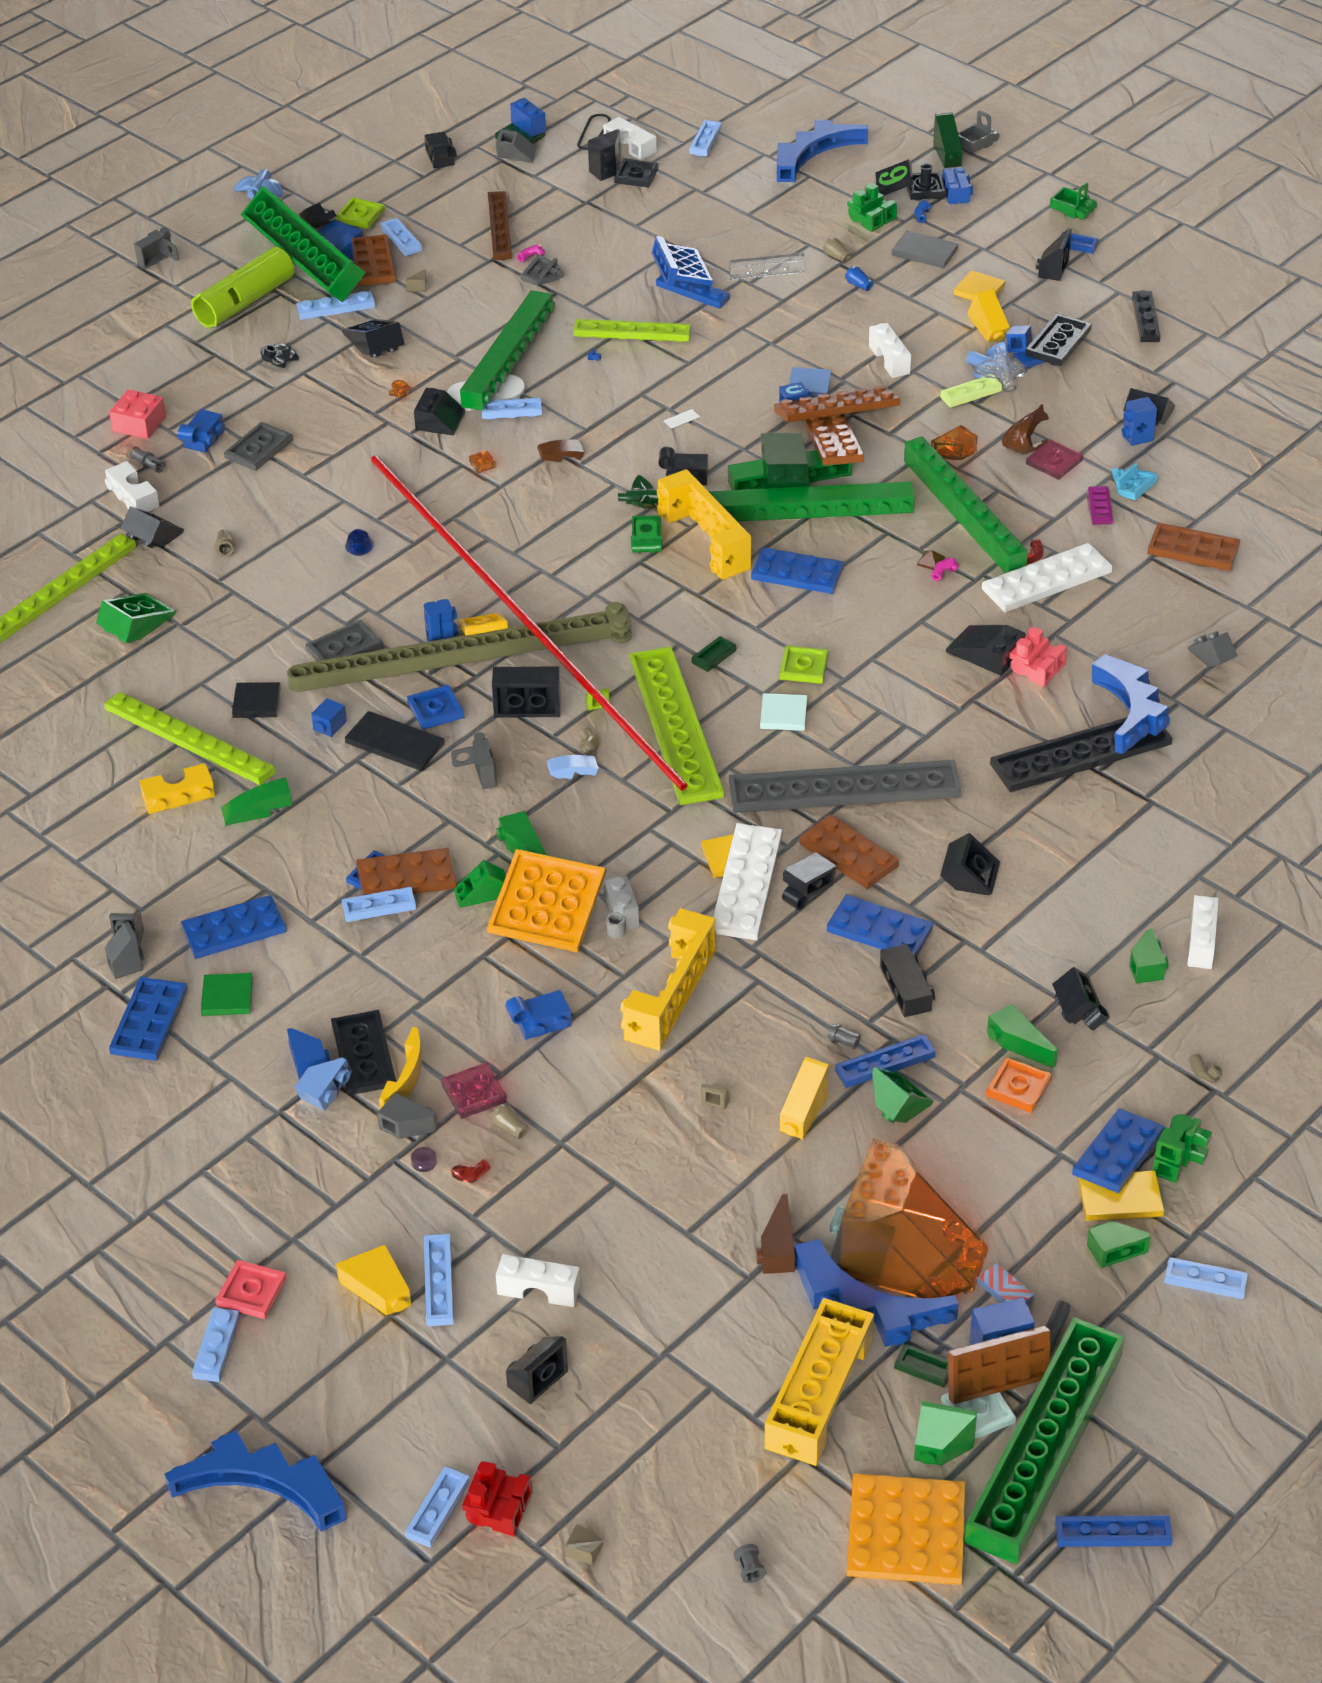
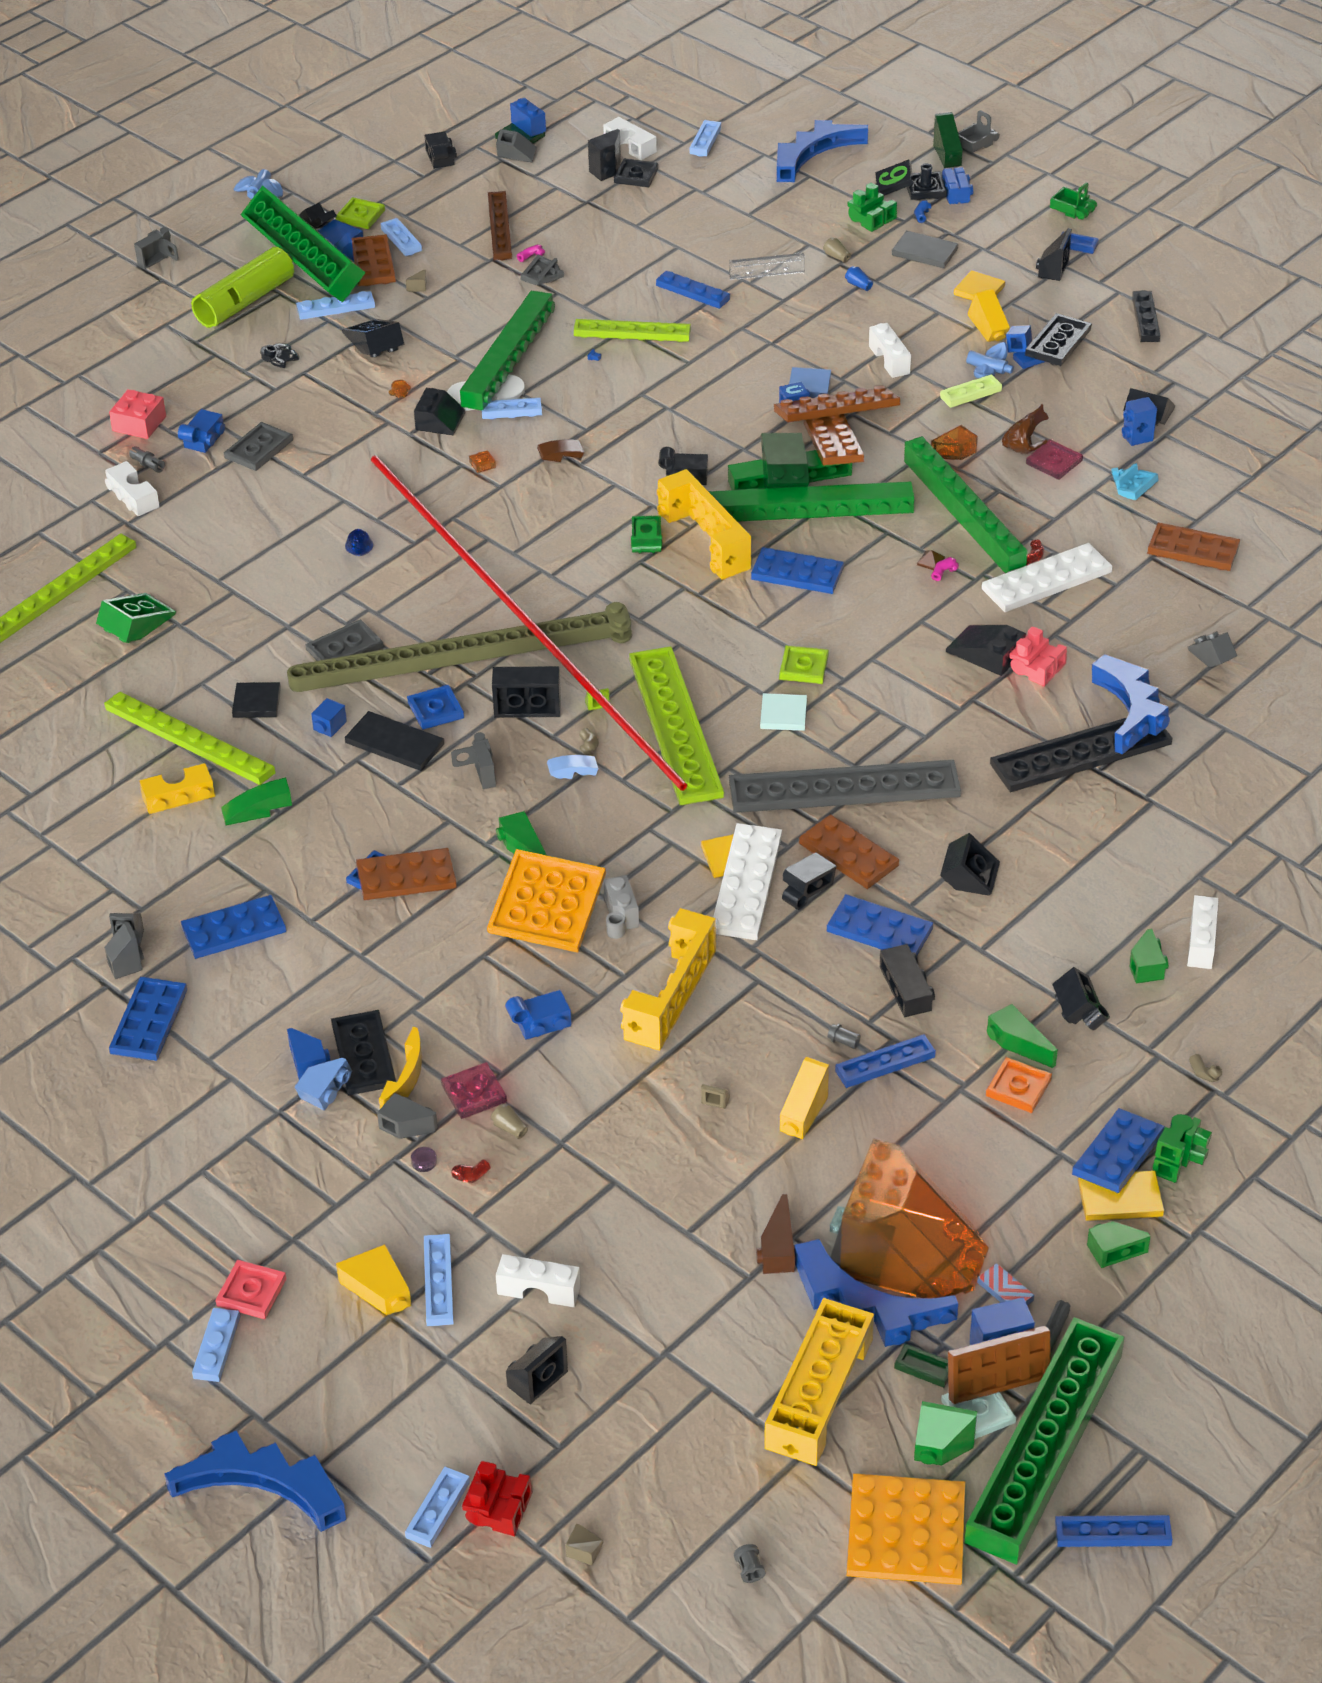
(149, 528): slope -> none
(224, 543): dark tan cone -> none
(226, 994): green tile -> none
(378, 904): light blue plate -> none
(440, 620): blue brick -> none
(480, 885): green slope -> none
(482, 624): yellow tile -> none
(595, 115): black piece -> none
(641, 494): dark green plant -> none
(679, 263): blue fence -> none
(681, 418): white sticker -> none
(713, 654): dark green tile -> none
(897, 1096): green slope -> none
(1003, 368): clear plant -> none
(1099, 503): magenta slope -> none
(1206, 1278): light blue tile -> none

